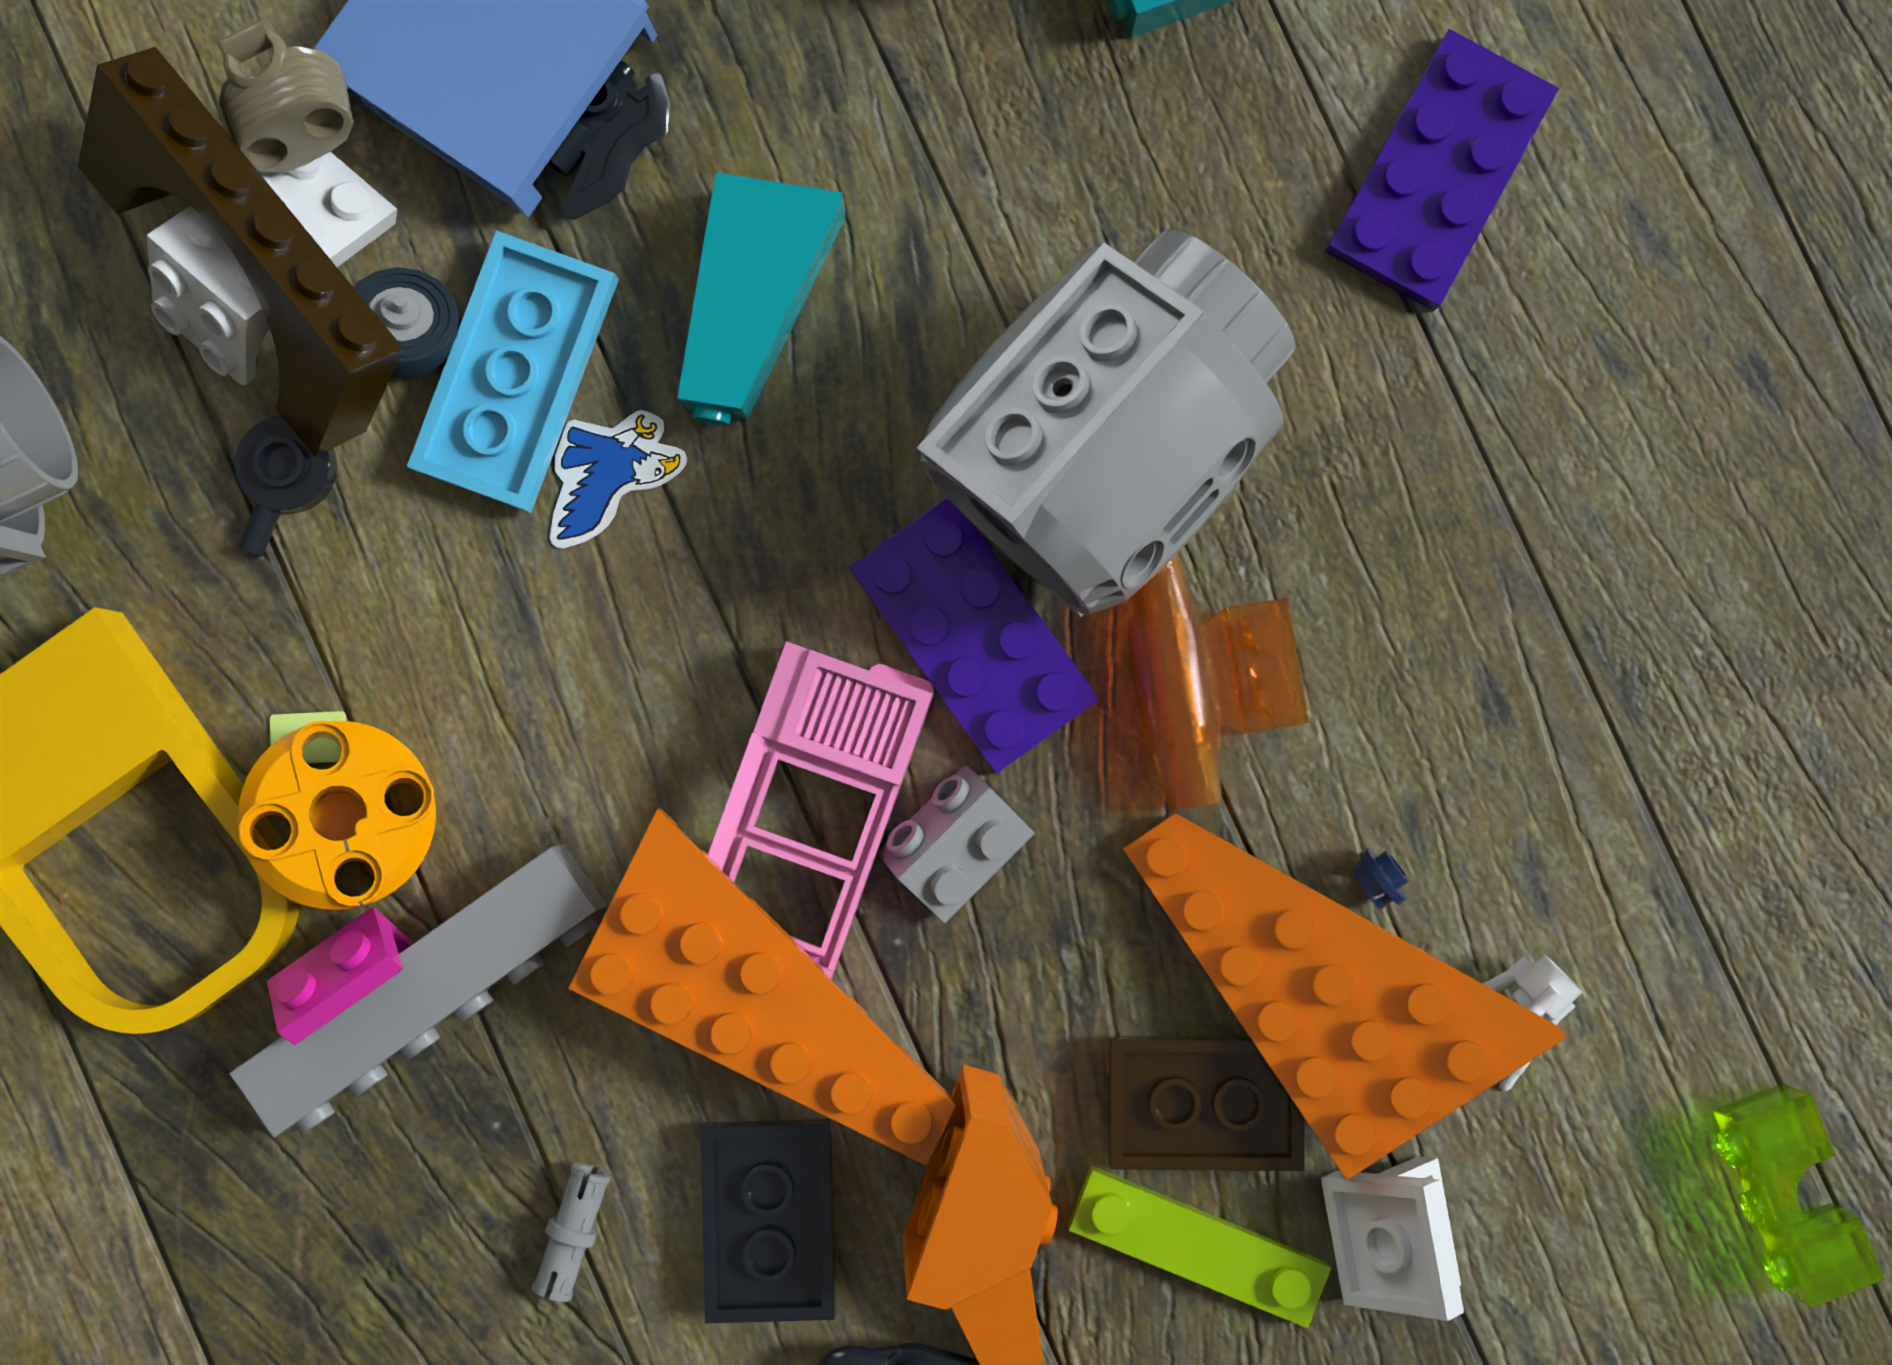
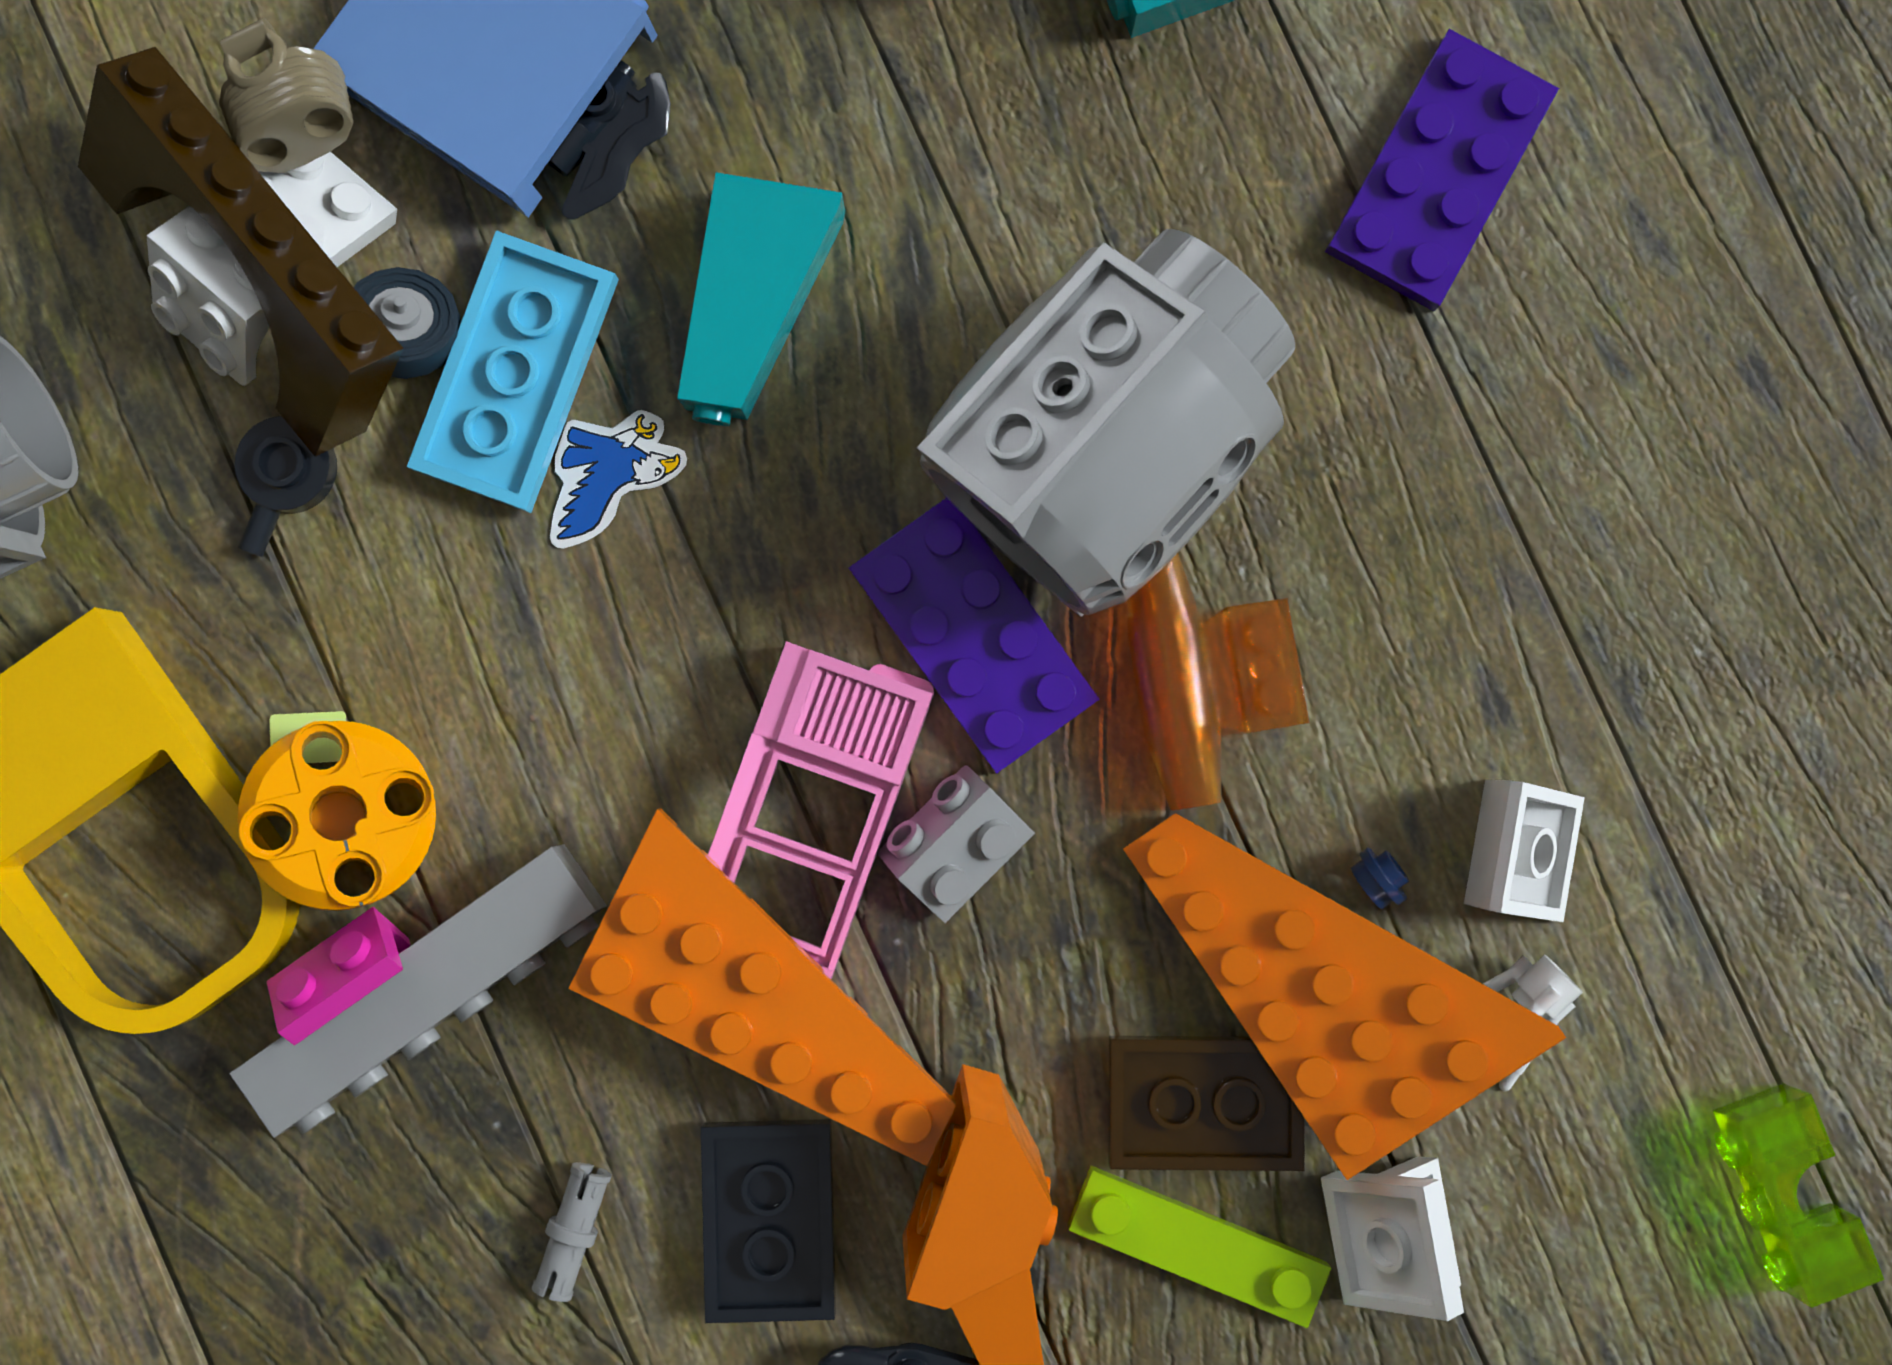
(1524, 850): none -> white slope

